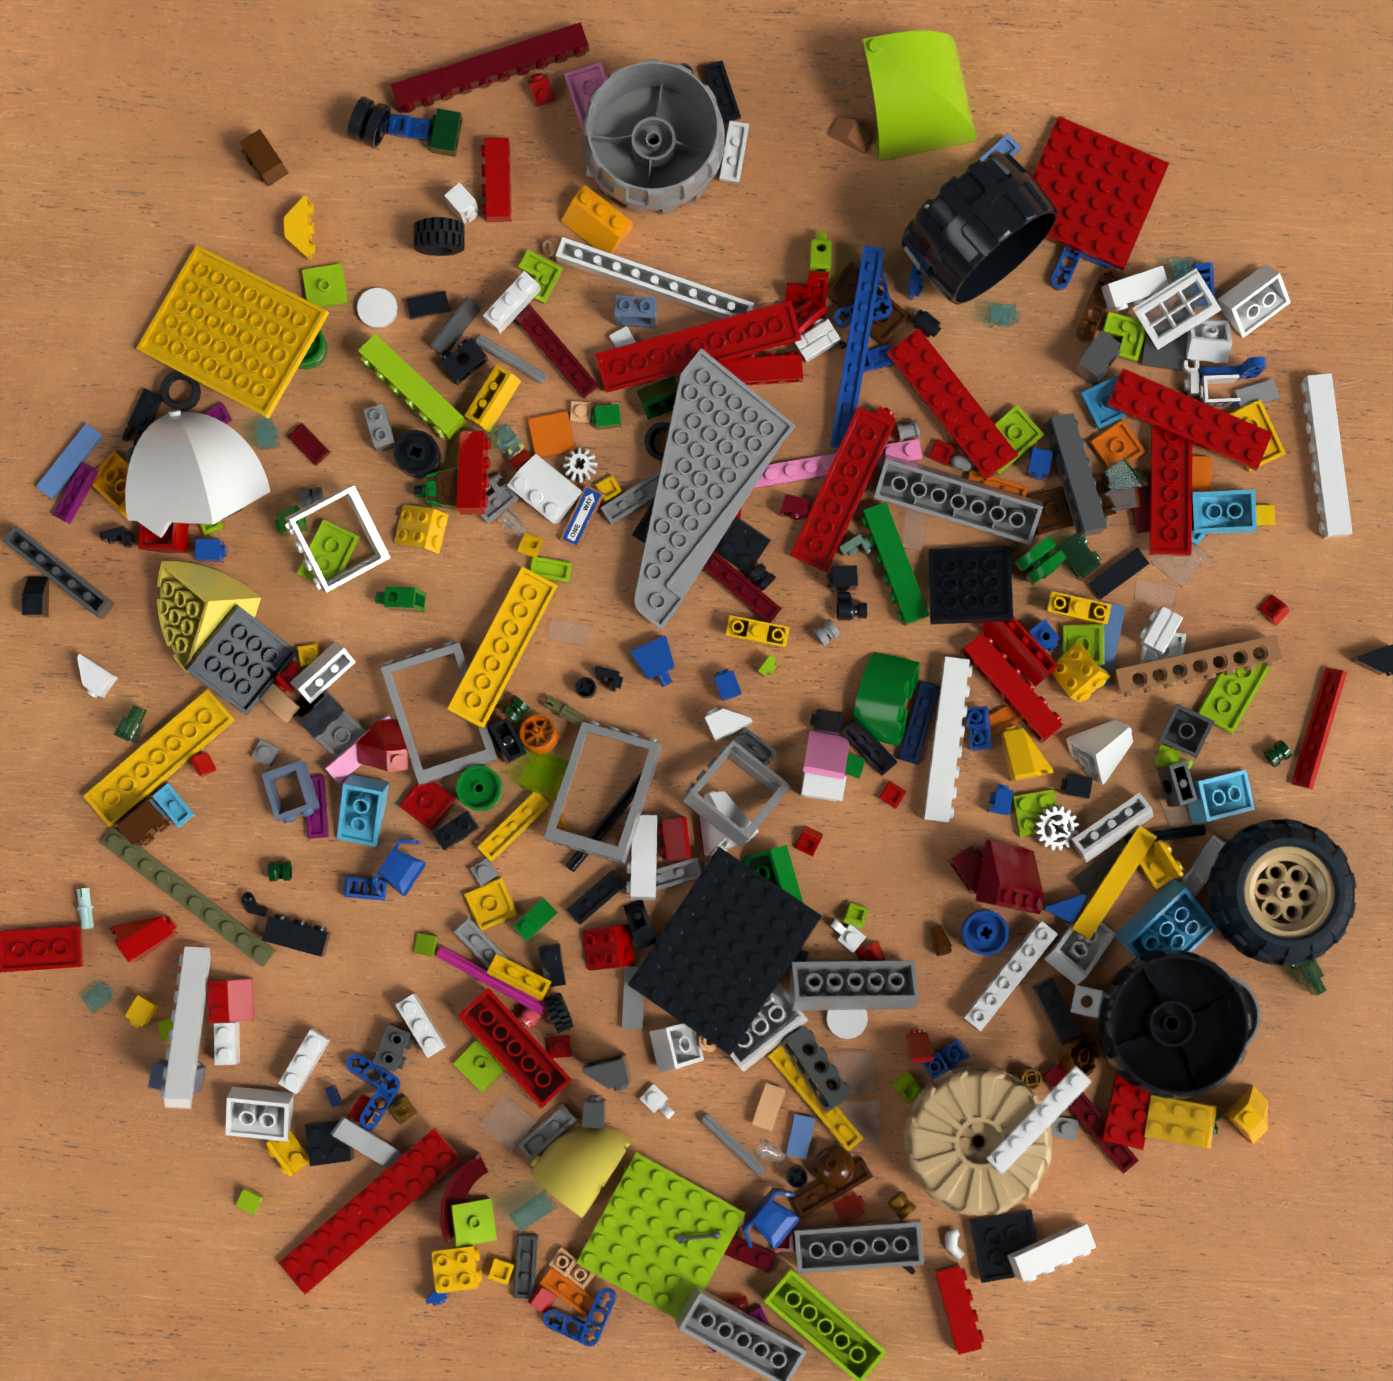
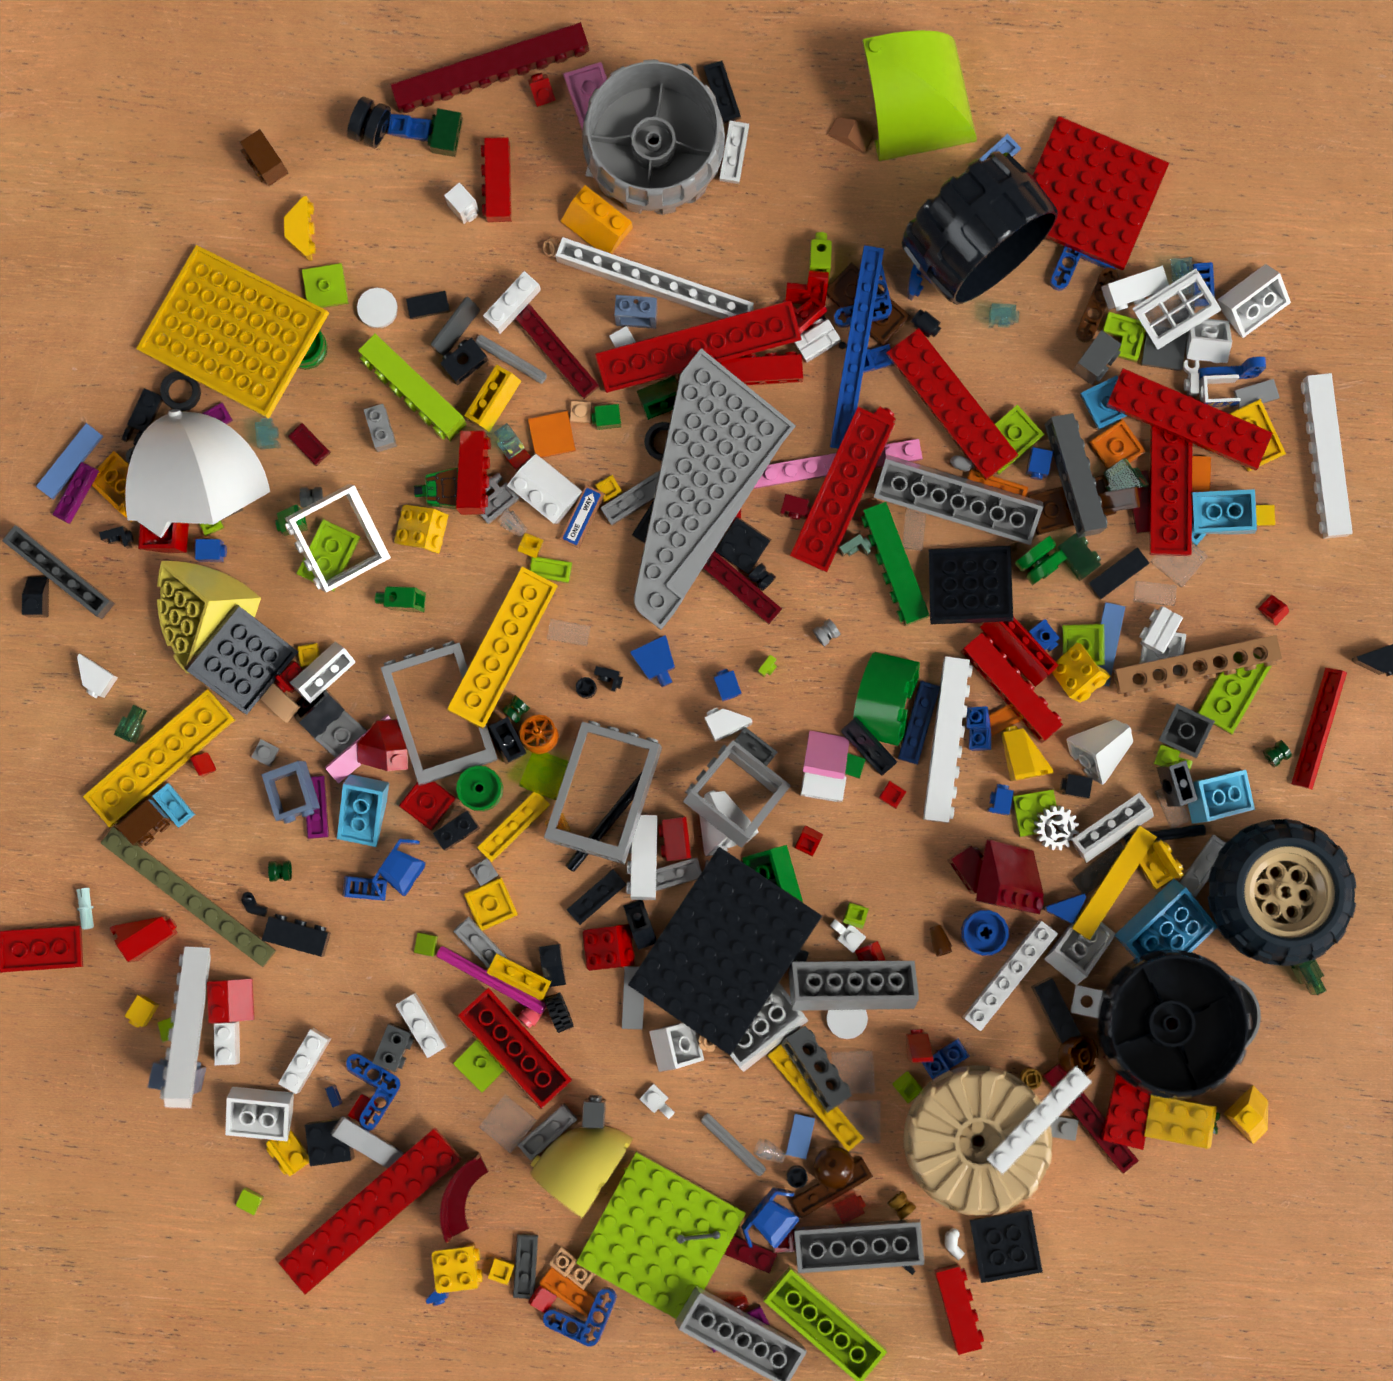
(98, 997): clear light blue bracket -> none
(403, 1110): pearl gold tile -> none
(413, 443): black wheel -> none
(439, 236): black tyre -> none
(473, 1222): lime plate -> none
(532, 1210): clear light blue brick -> none
(535, 920): green slope -> none
(544, 271): lime plate -> none
(560, 1046): red plate -> none
(563, 710): olive axle -> none
(588, 465): white gear -> none
(610, 1072): dark grey slope -> none
(757, 631): yellow slope -> none
(768, 1107): light nougat slope -> none
(826, 721): black slope -> none
(843, 578): black brick -> none
(847, 609): black piece -> none
(907, 430): light grey bush -> none
(941, 452): red tile -> none
(1051, 1252): white brick -> none
(1078, 608): yellow slope -> none

